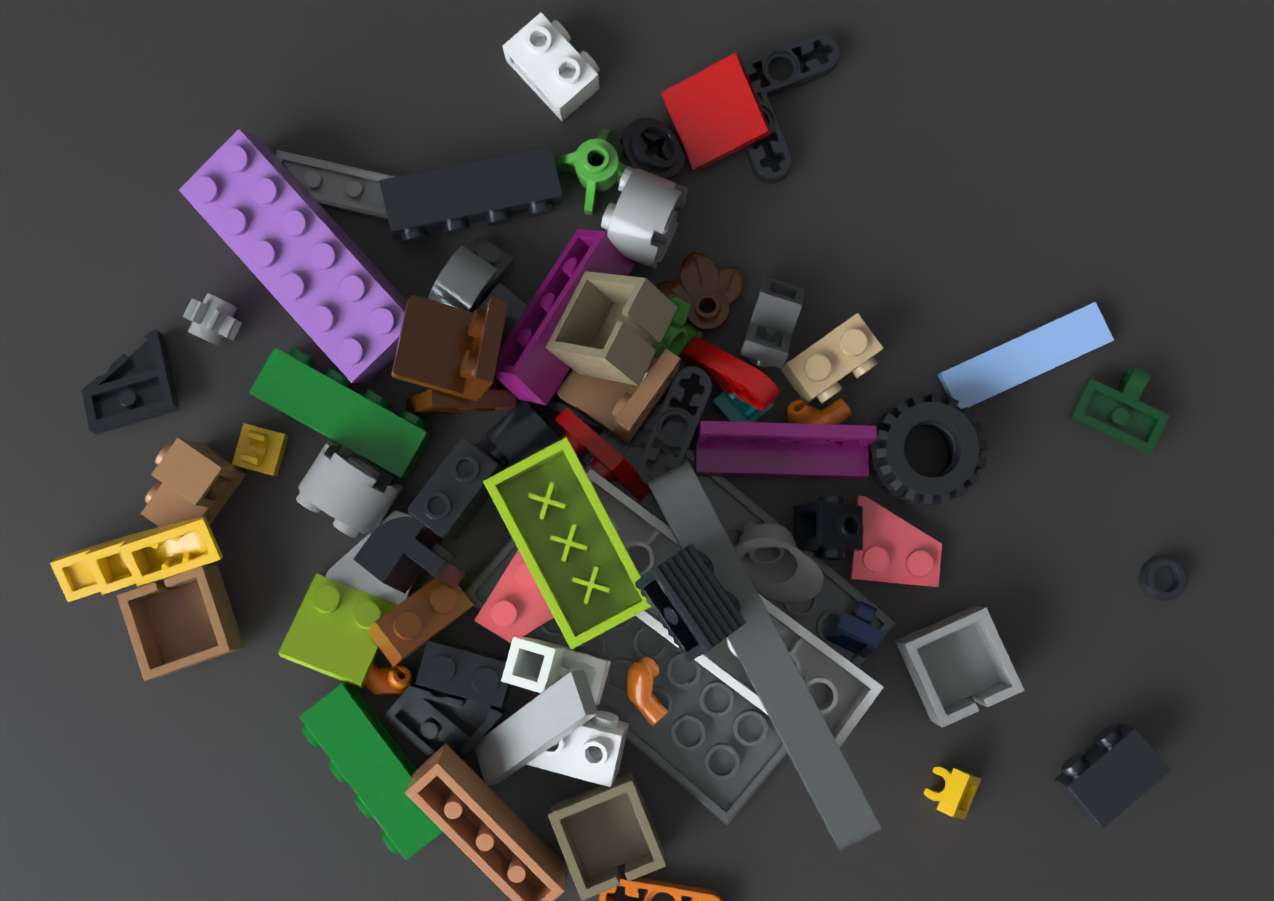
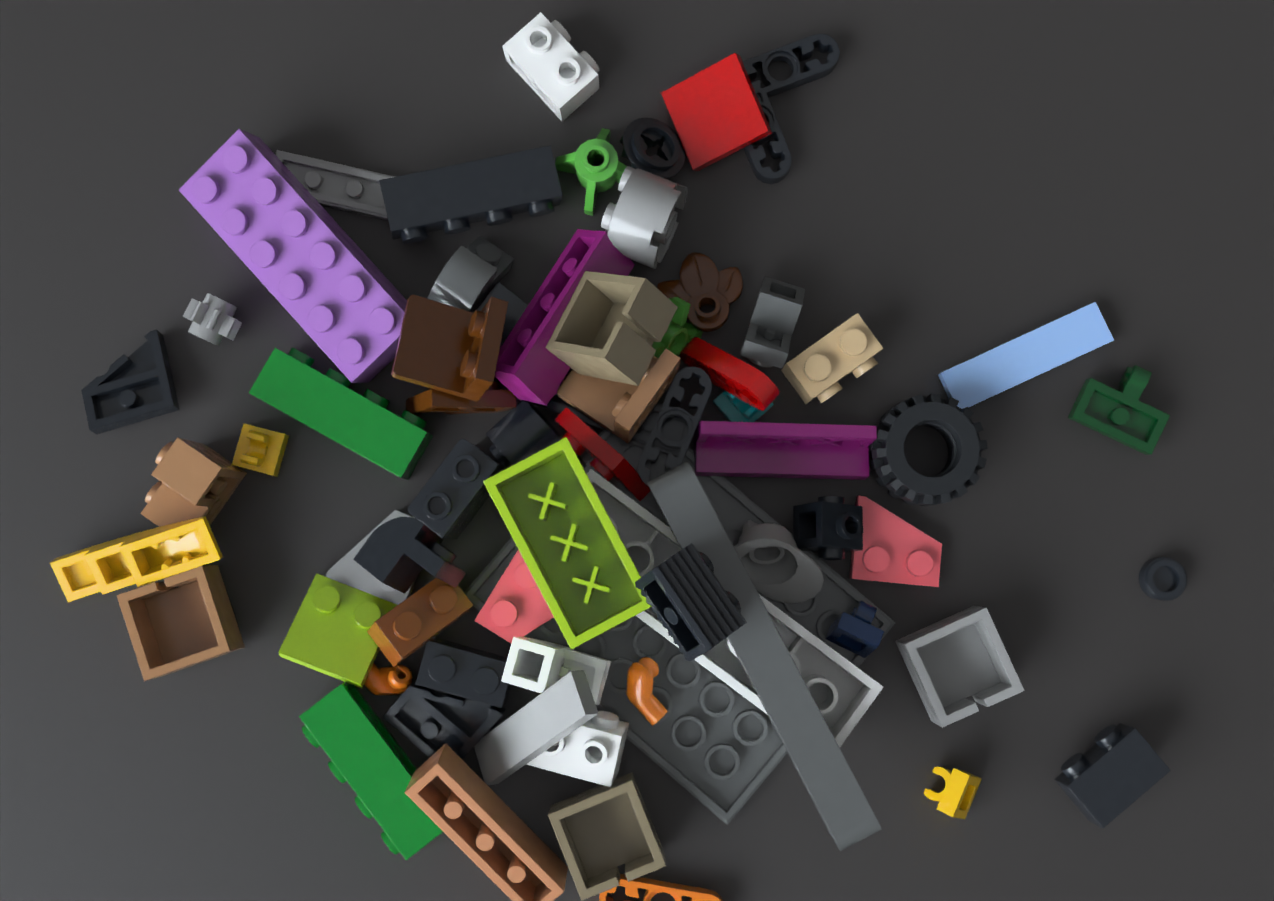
(348, 490): light grey brick -> none
(804, 414): orange arm -> none

